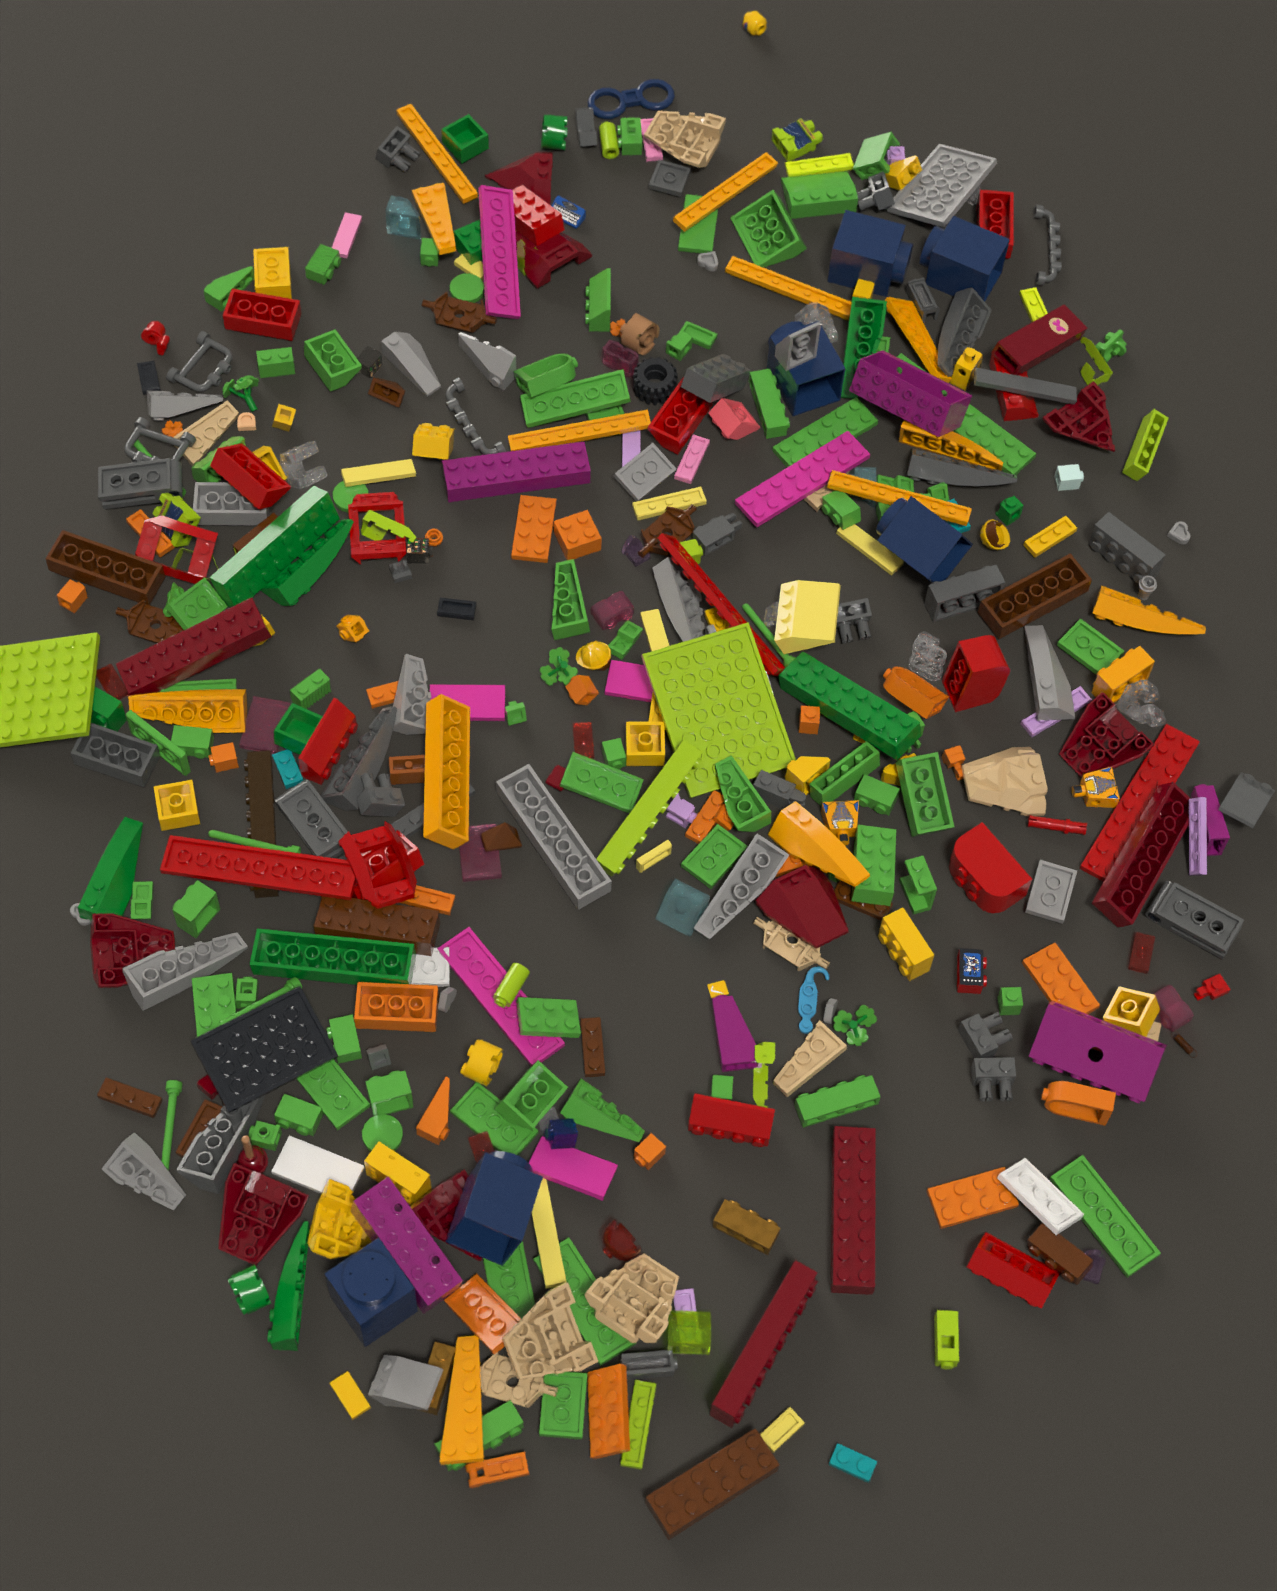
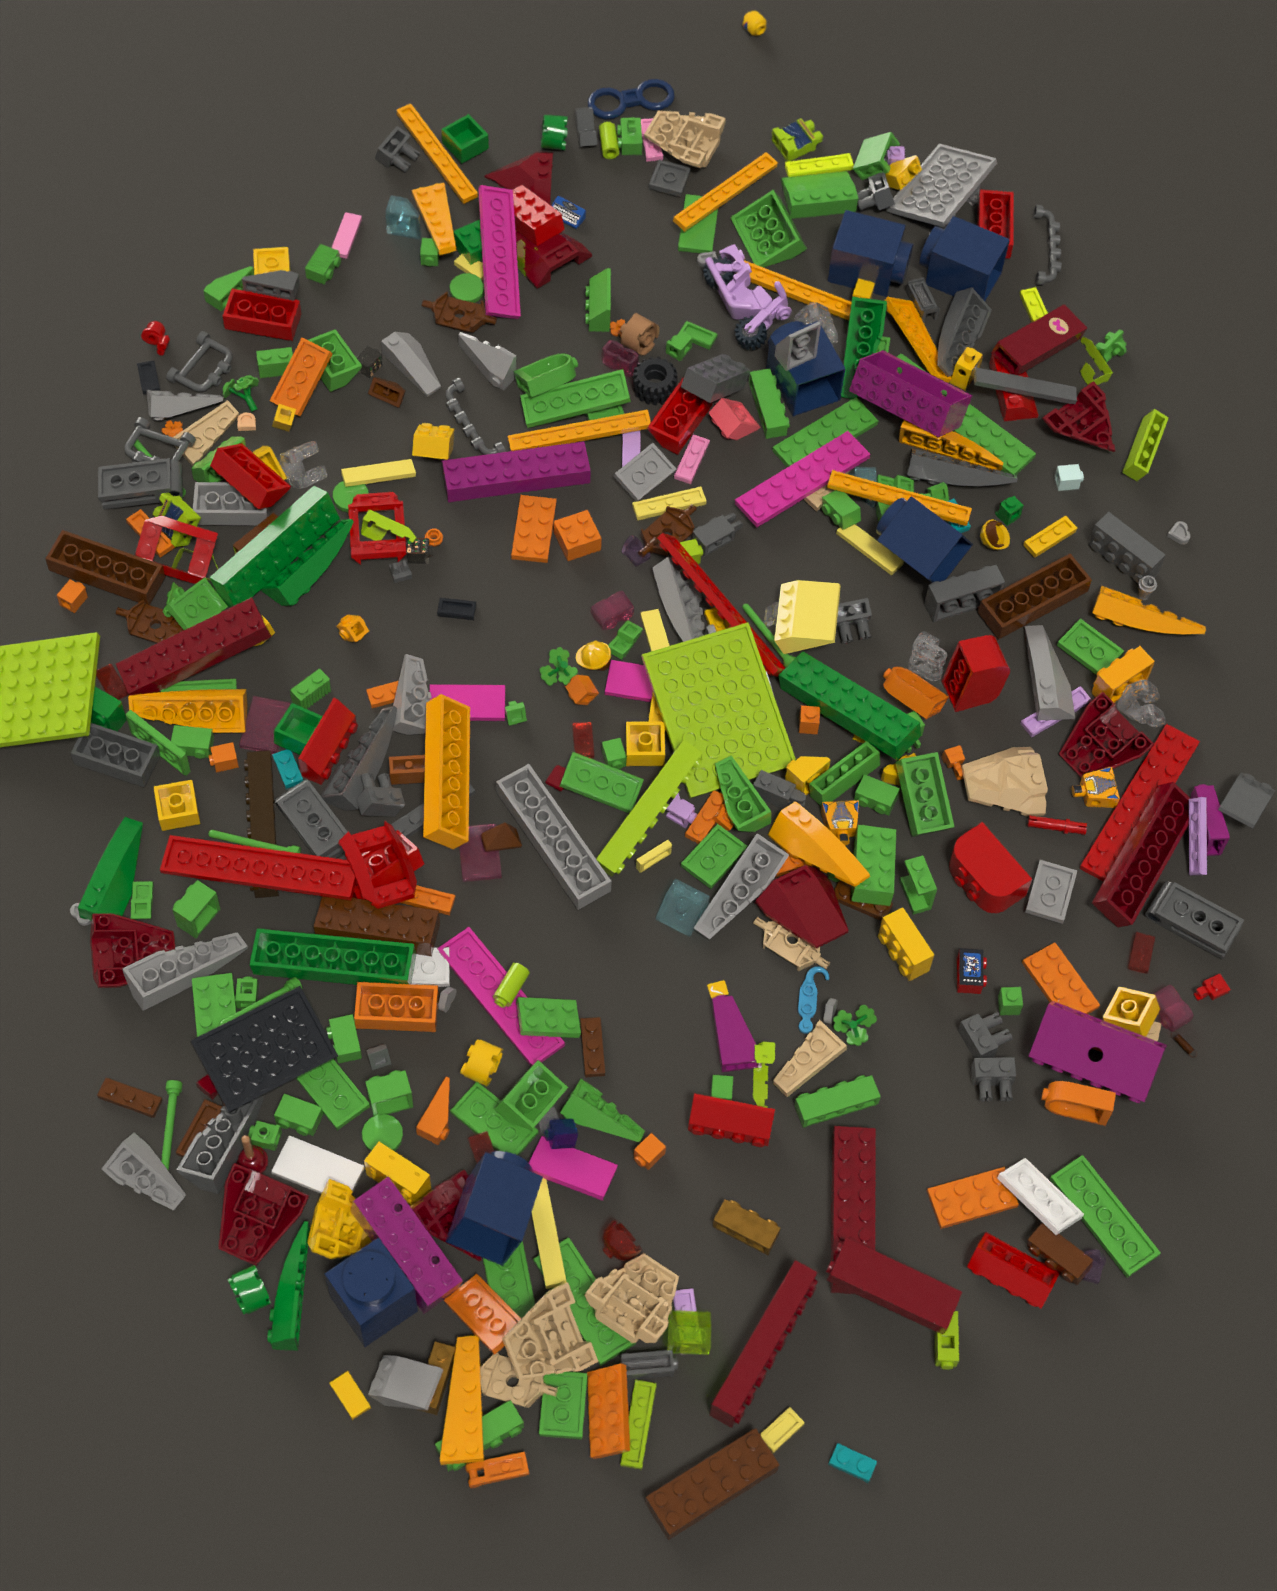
(276, 284): none -> dark grey slope
(301, 376): none -> orange plate
(569, 608): bright green wedge -> none
(731, 278): none -> lavender piece
(893, 1285): none -> dark red brick

